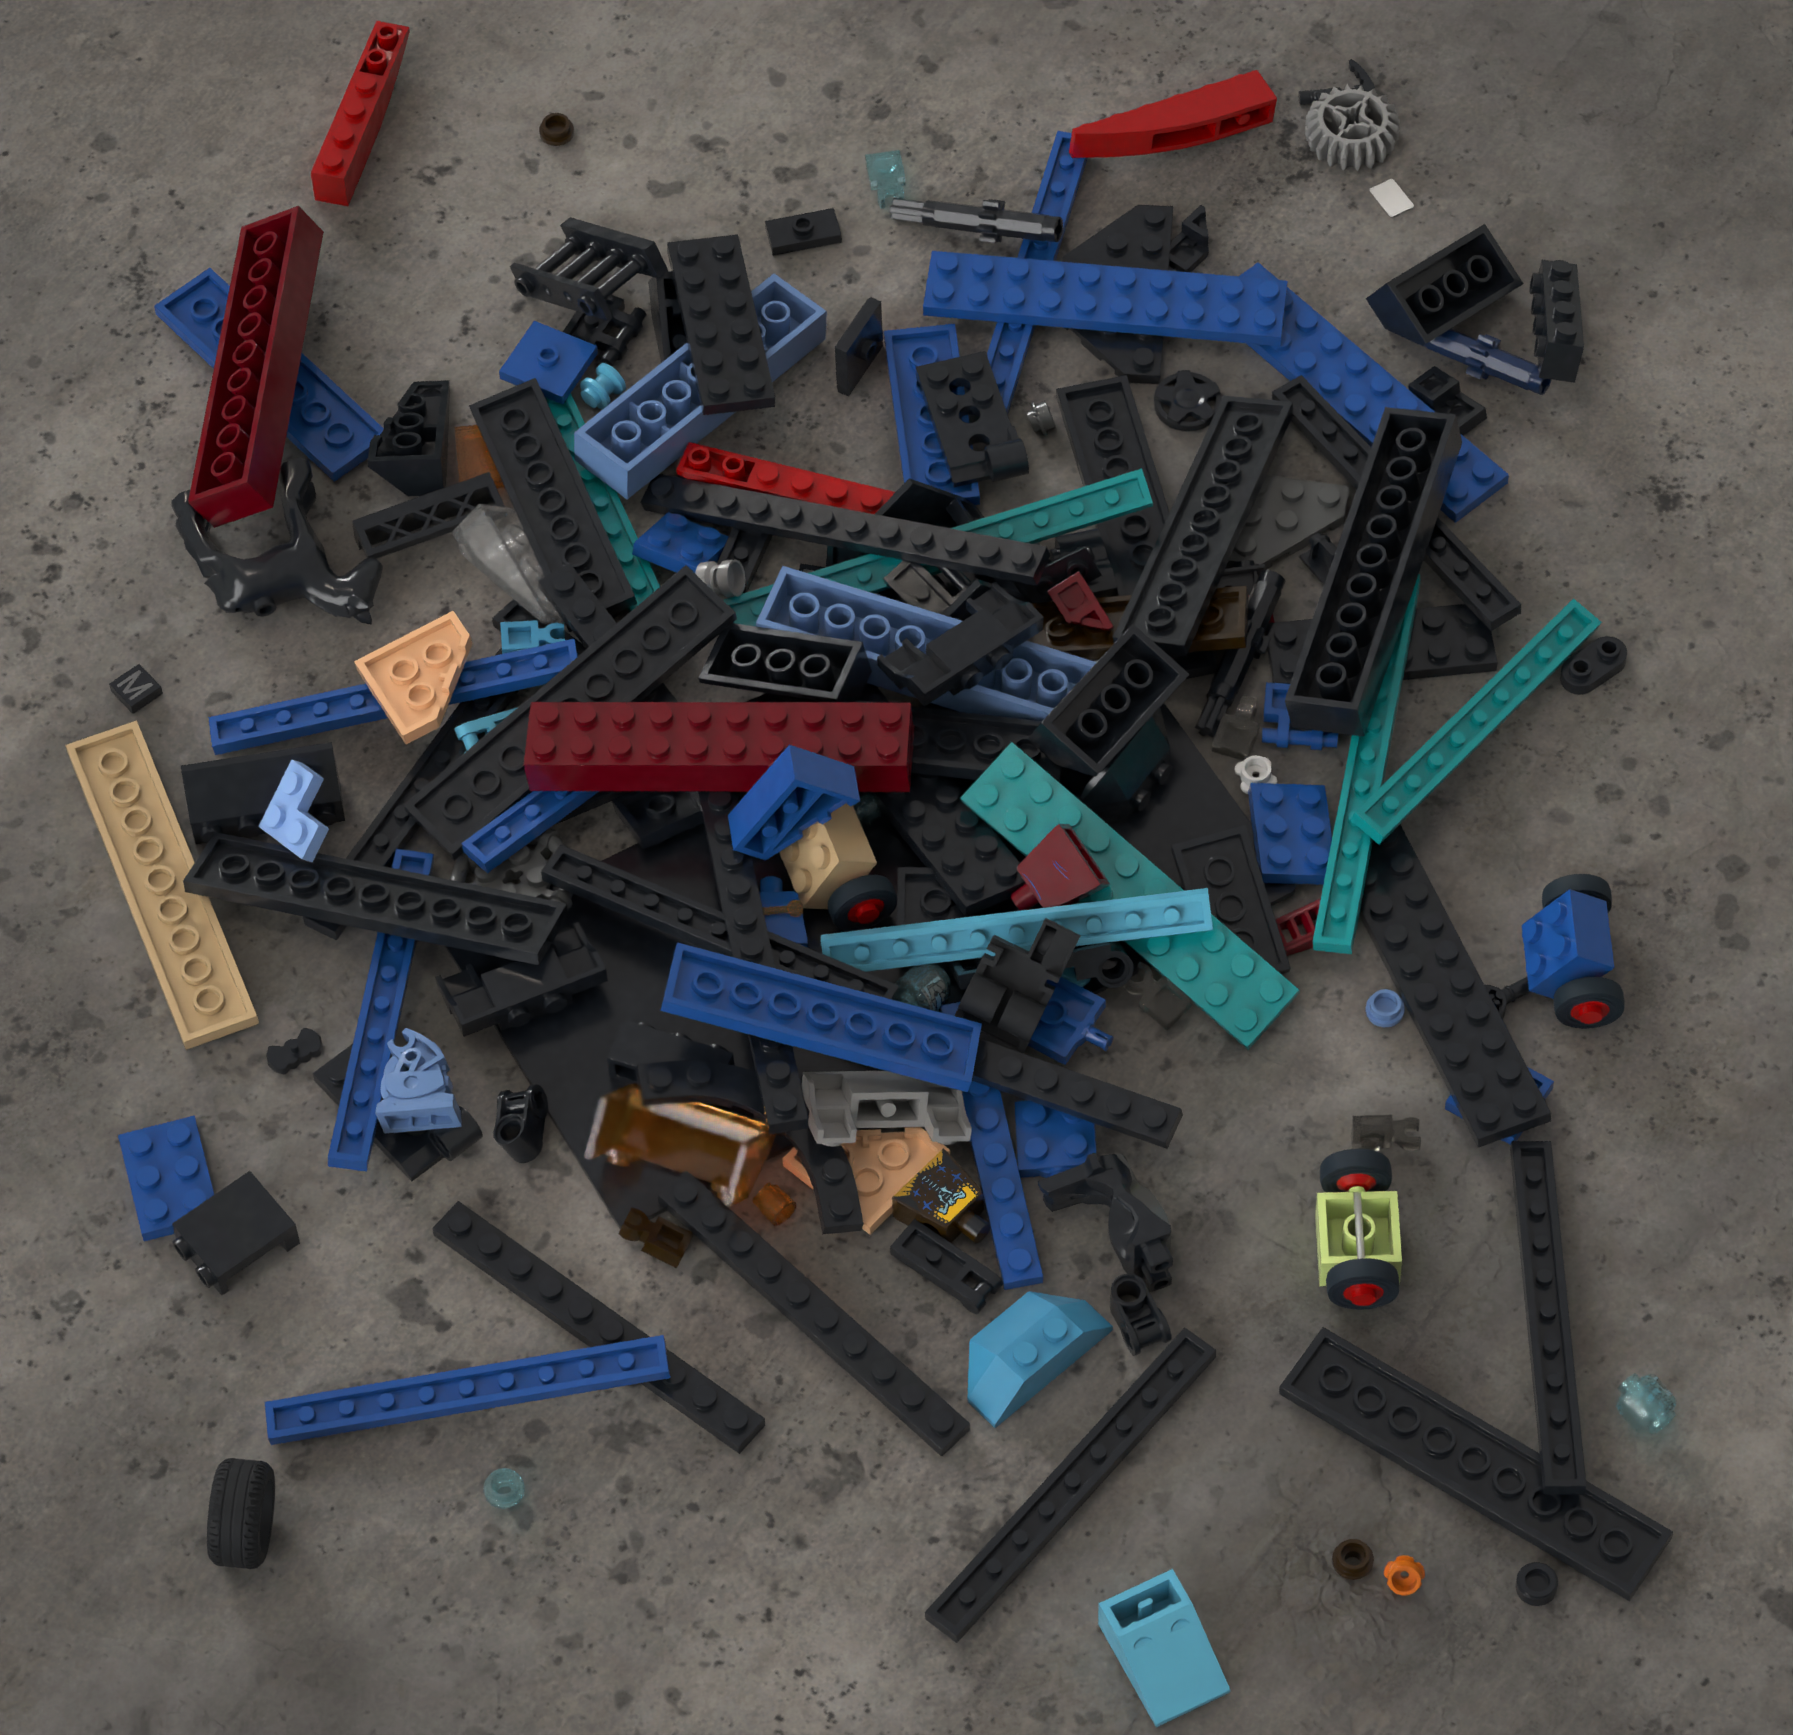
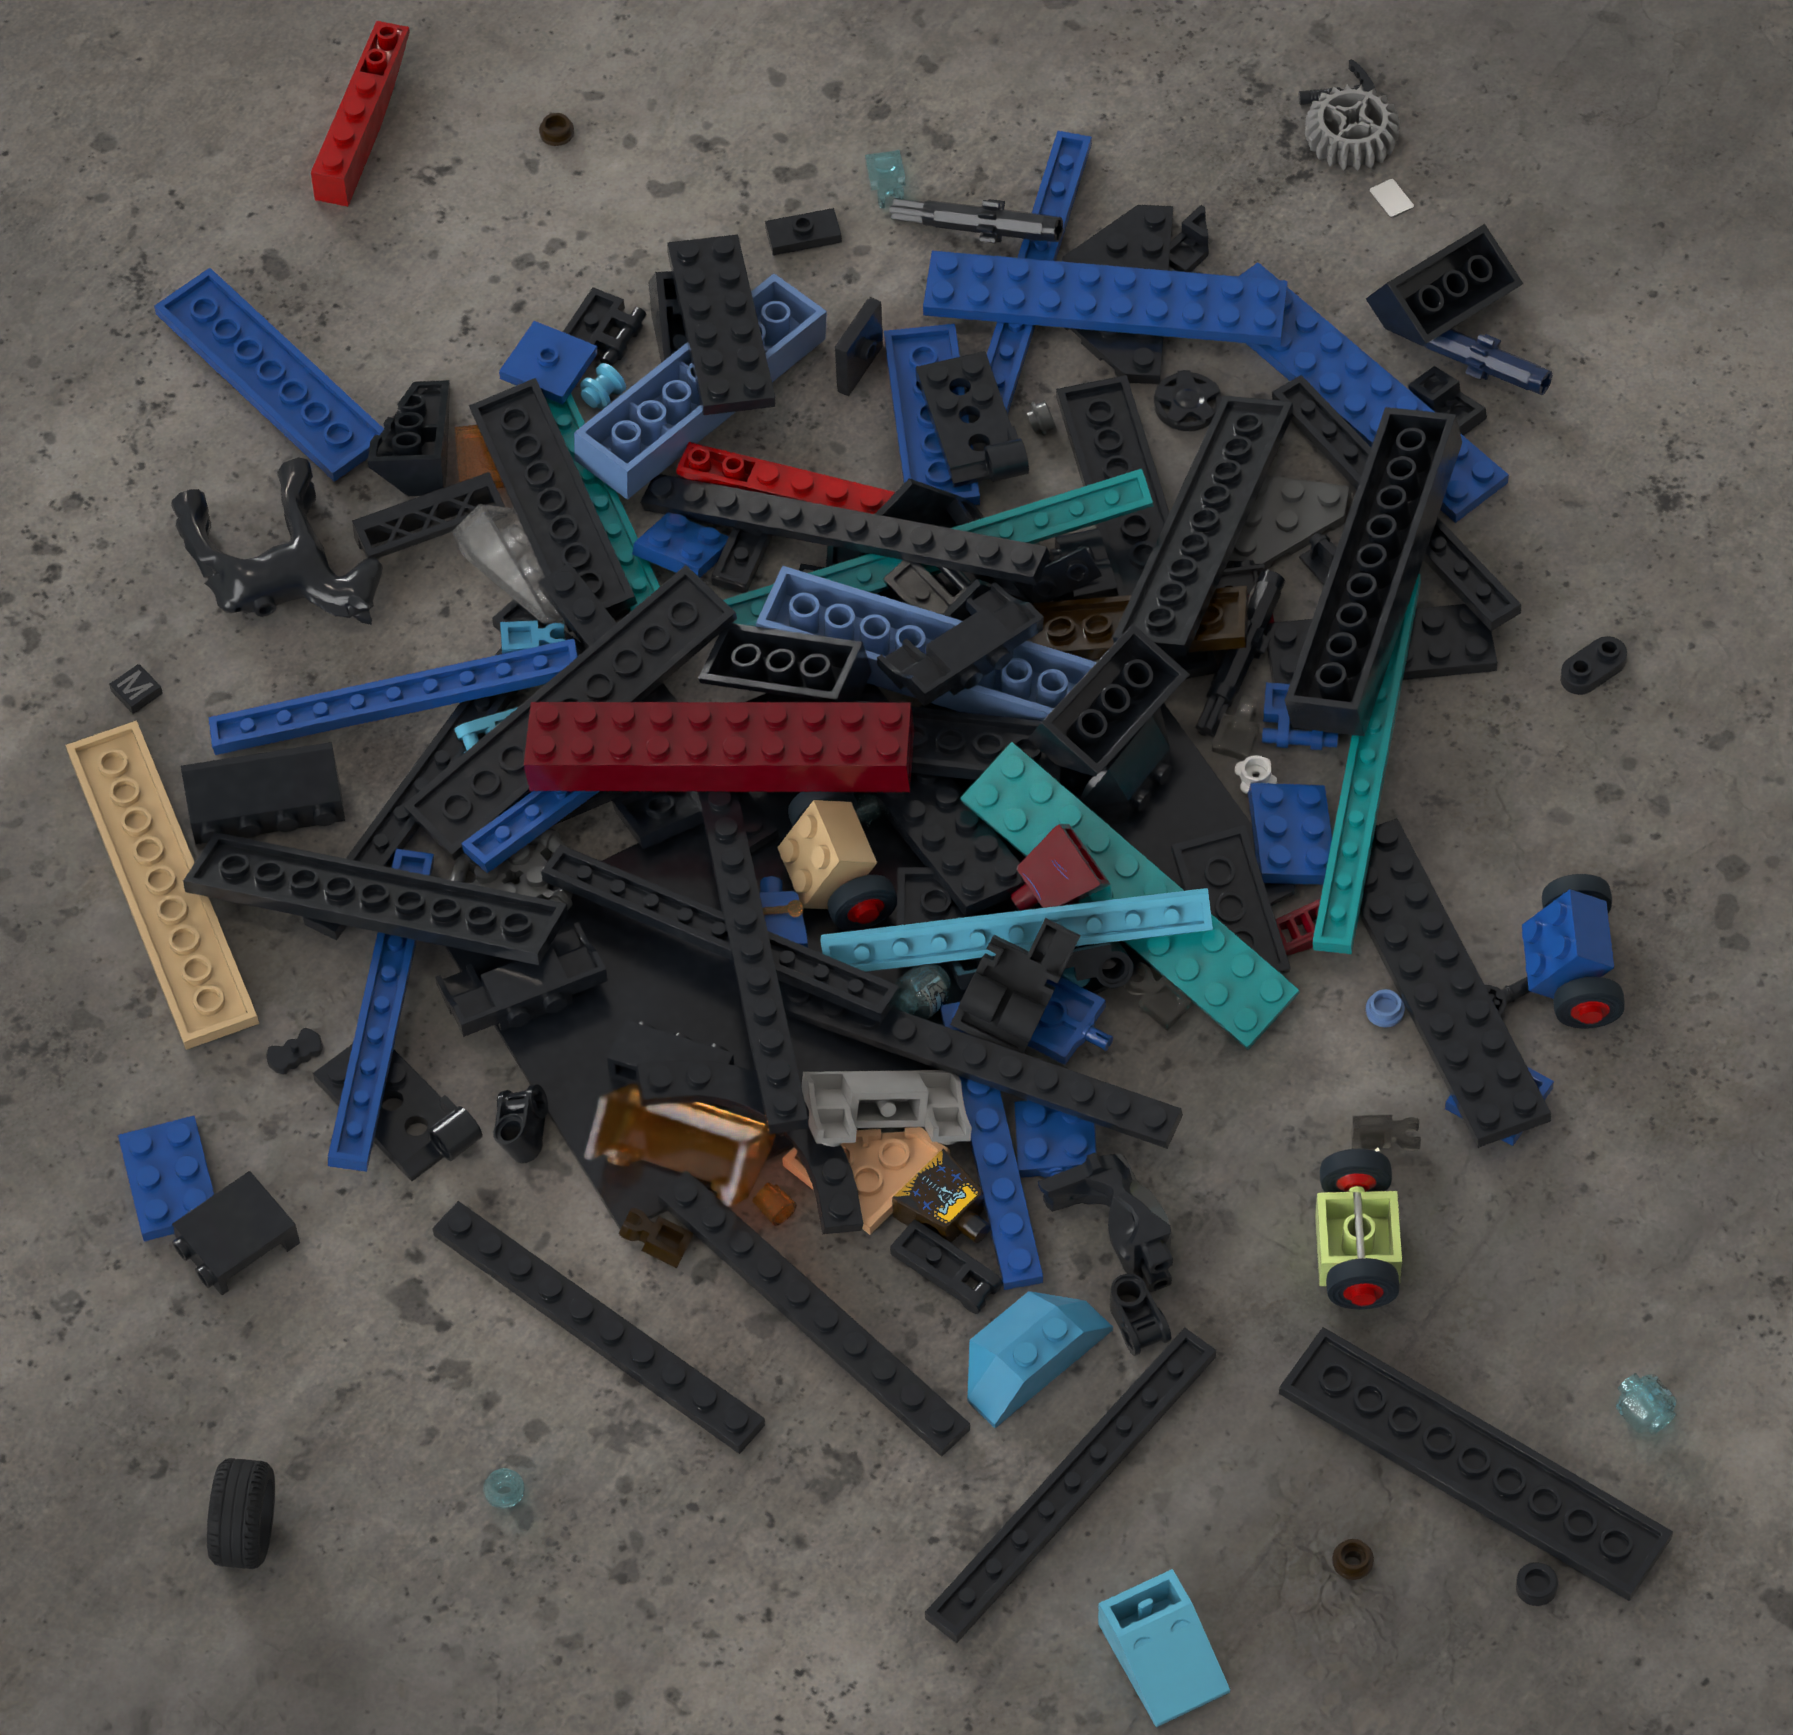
(256, 367): dark red brick -> none
(288, 813): light blue plate -> none
(417, 1088): medium blue piece -> none
(418, 675): light nougat plate -> none
(467, 1390): blue plate -> none
(592, 244): black fence -> none
(723, 578): light grey wheel -> none
(789, 799): blue wedge -> none
(821, 1017): blue plate -> none
(1079, 604): dark red slope -> none
(1180, 121): red slope -> none
(1408, 1584): orange plate -> none
(1475, 722): teal plate -> none
(1547, 1318): black plate -> none
(1557, 320): black brick -> none

